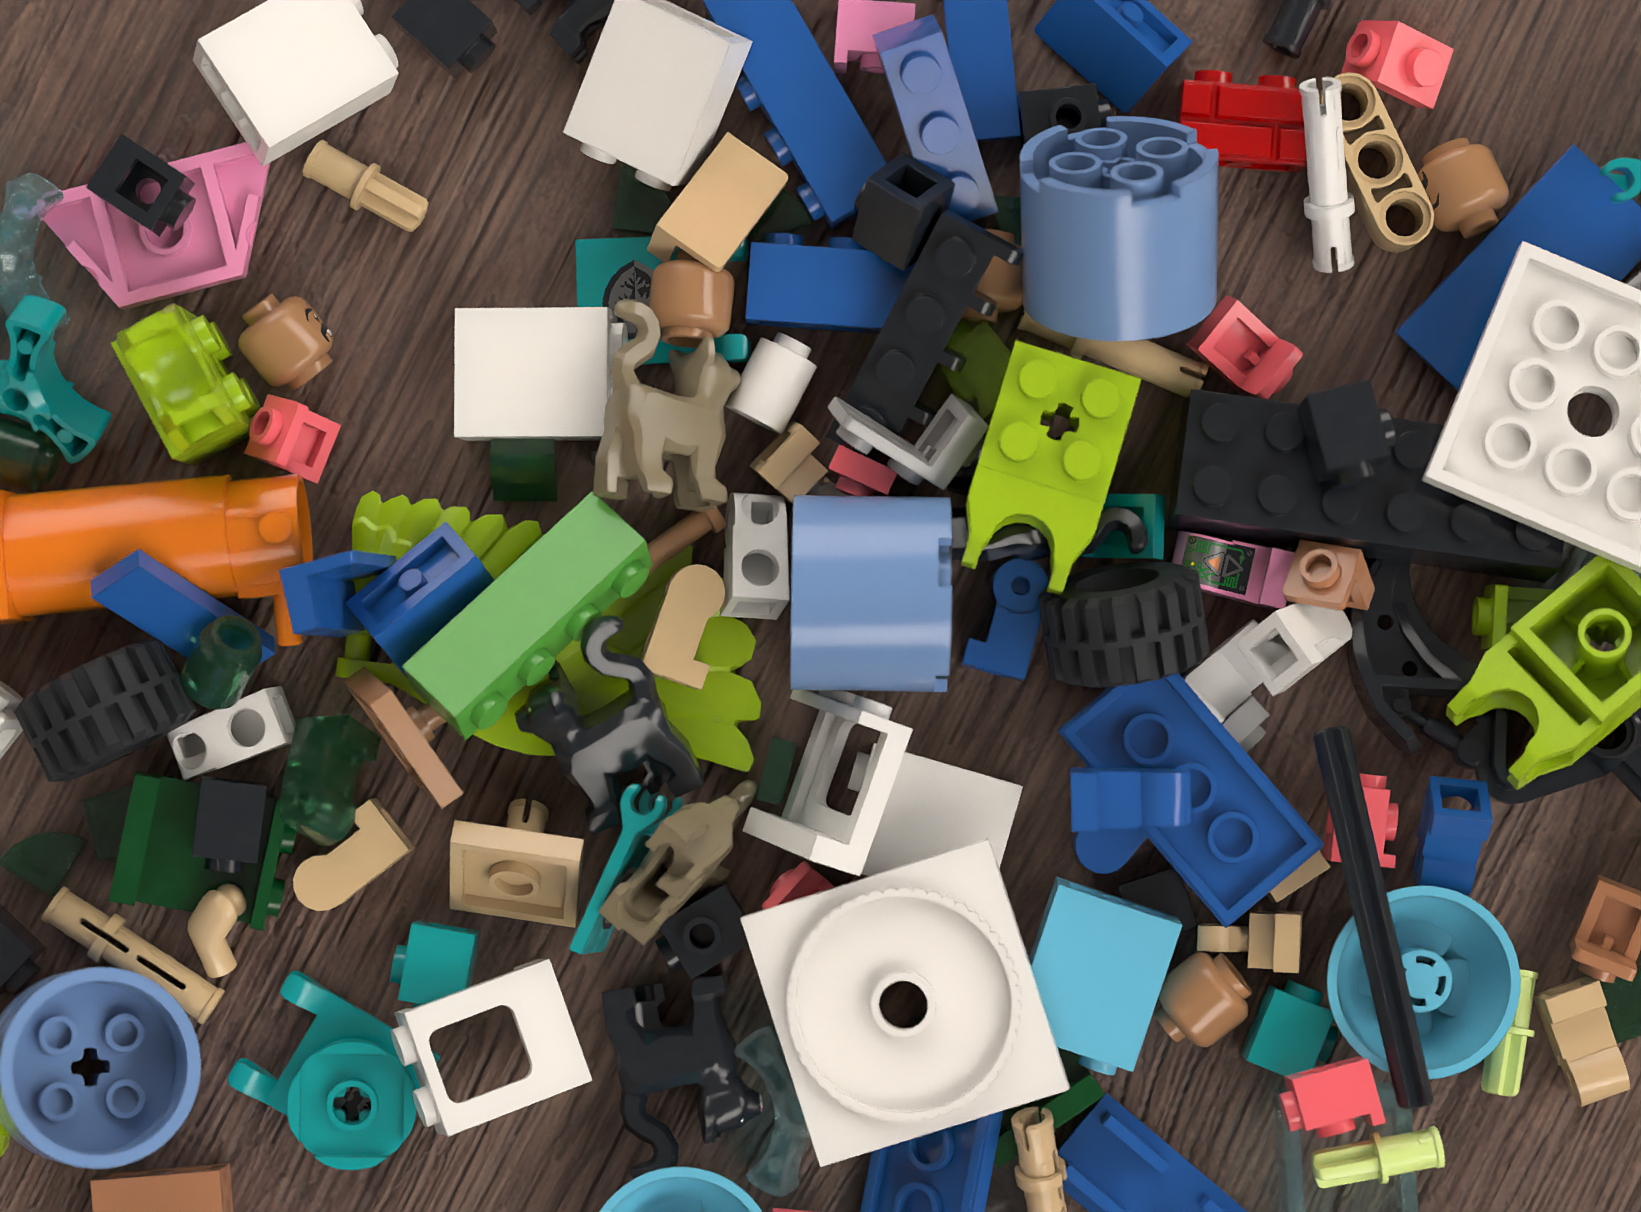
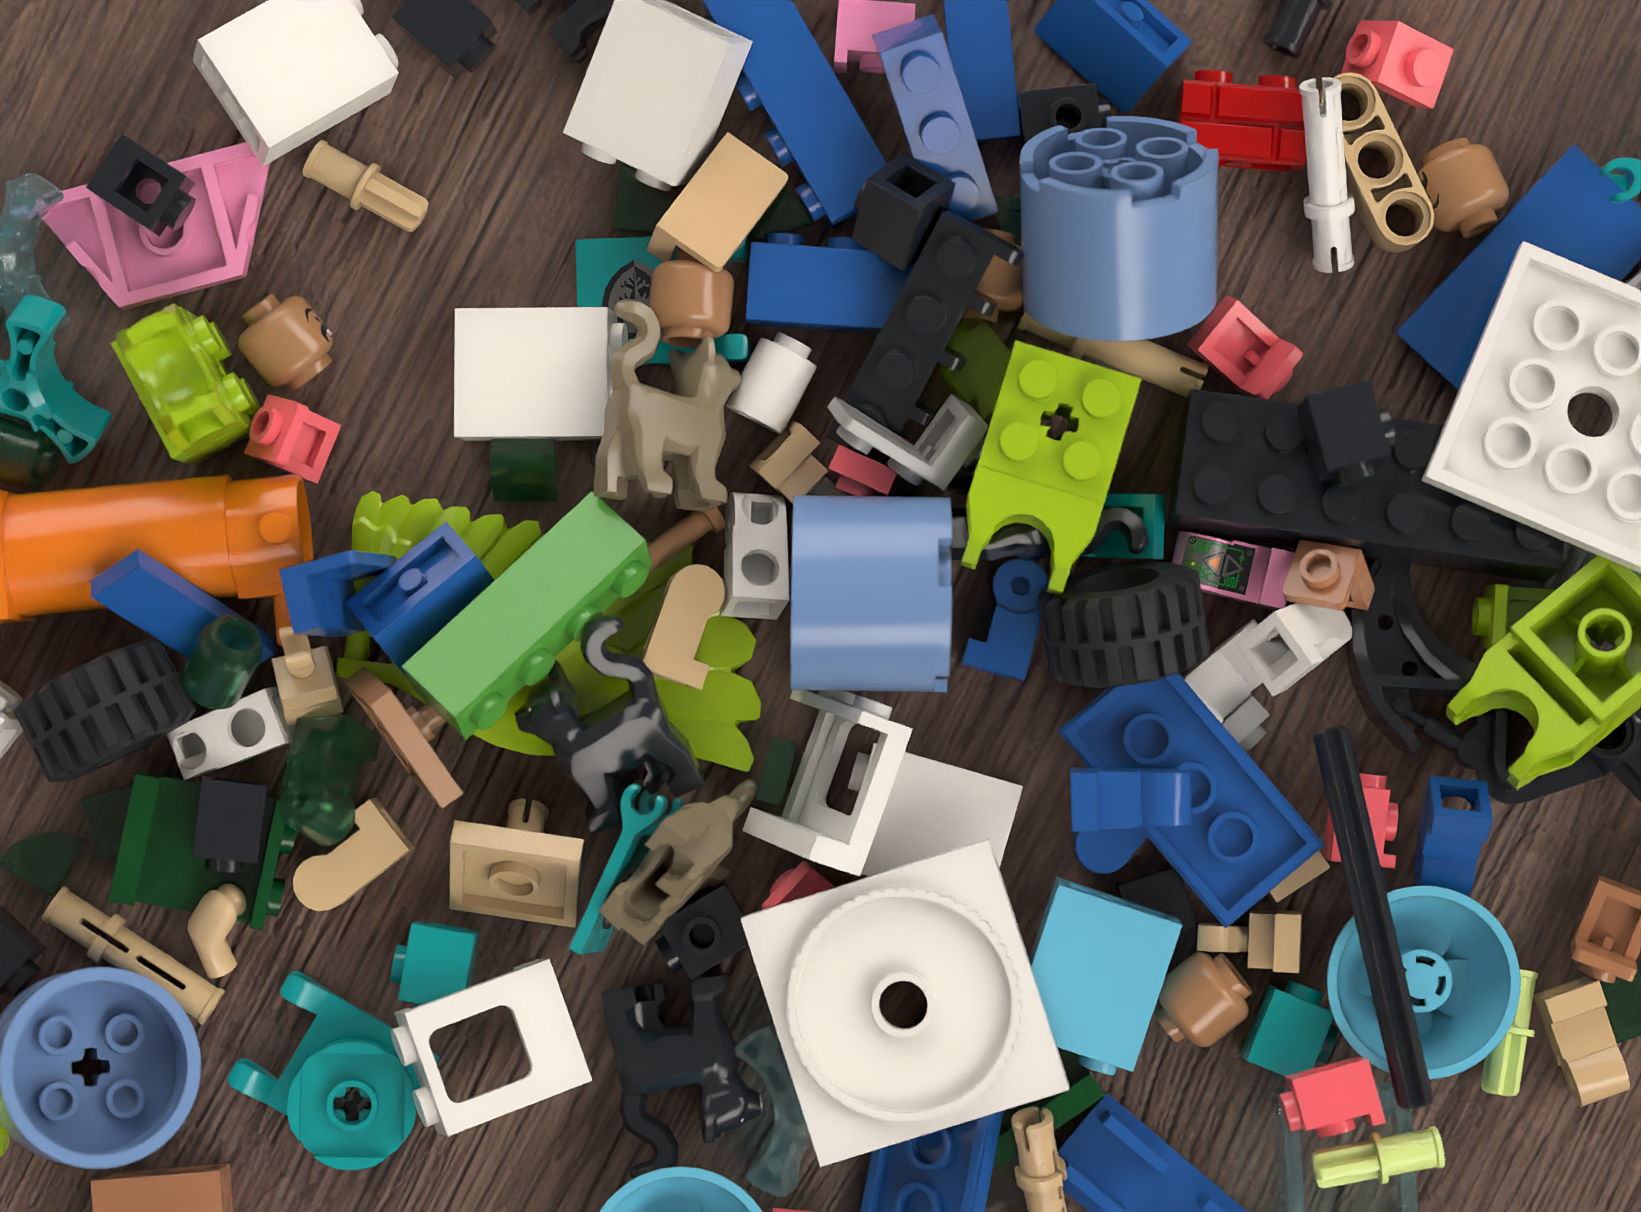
(305, 679): none -> tan piece

